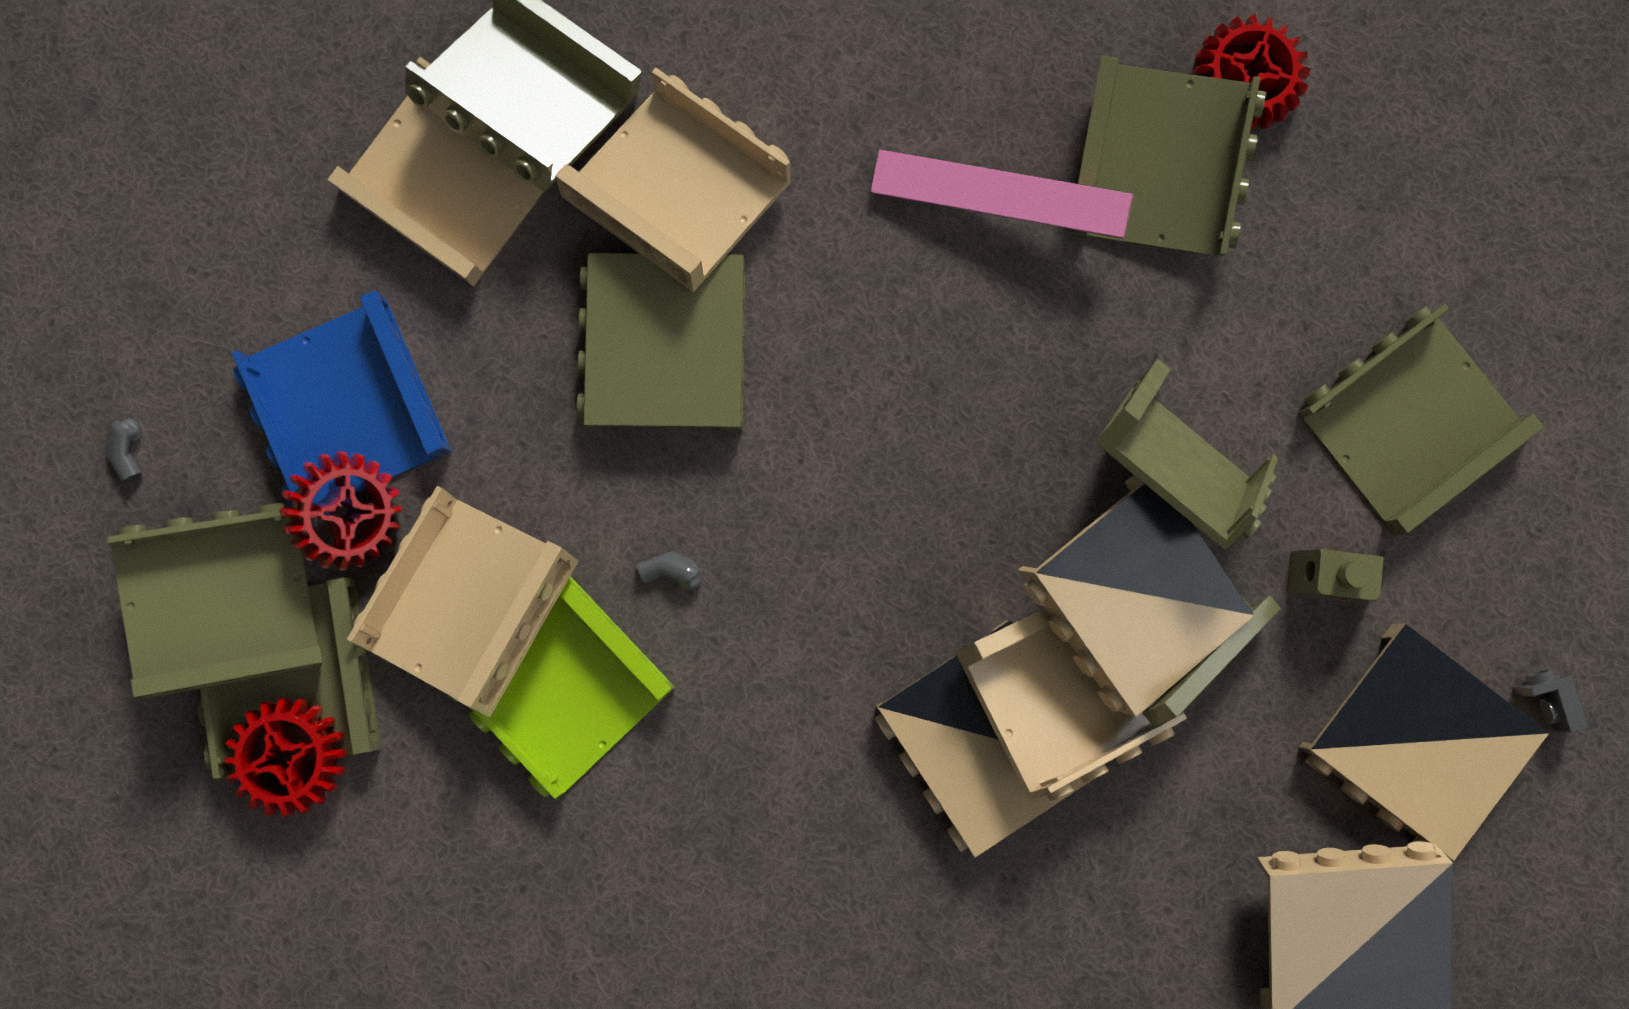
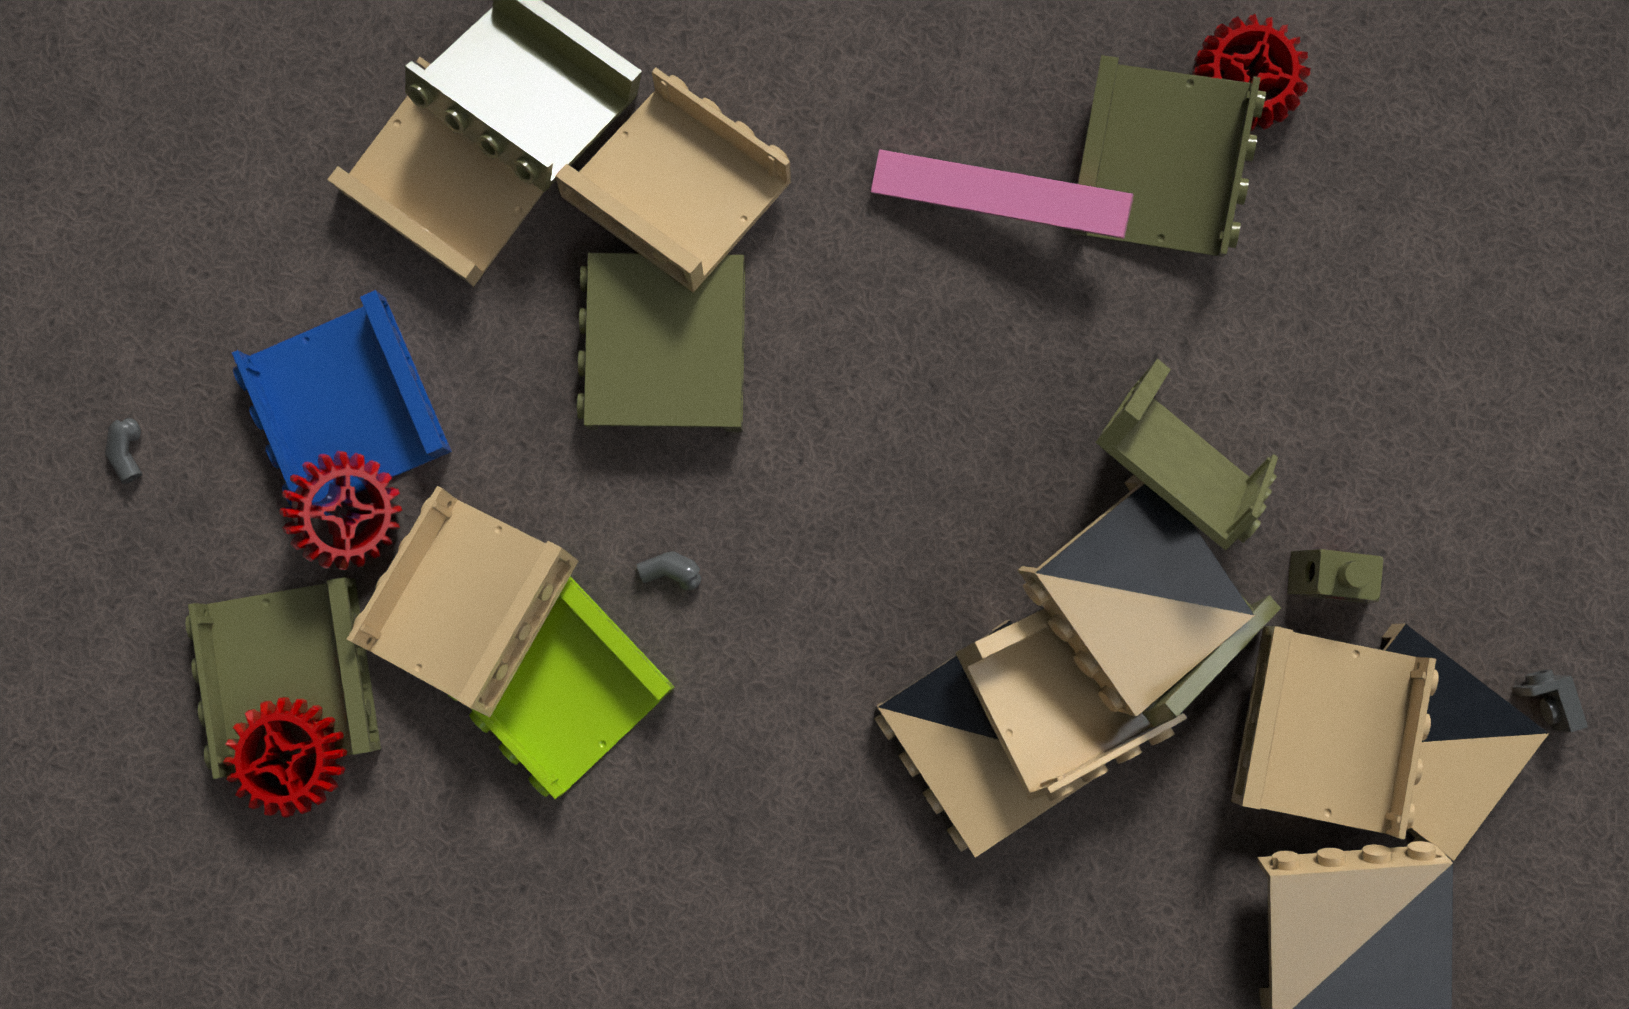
(213, 602): olive panel -> none
(1335, 732): none -> tan panel
(1415, 422): olive panel -> none

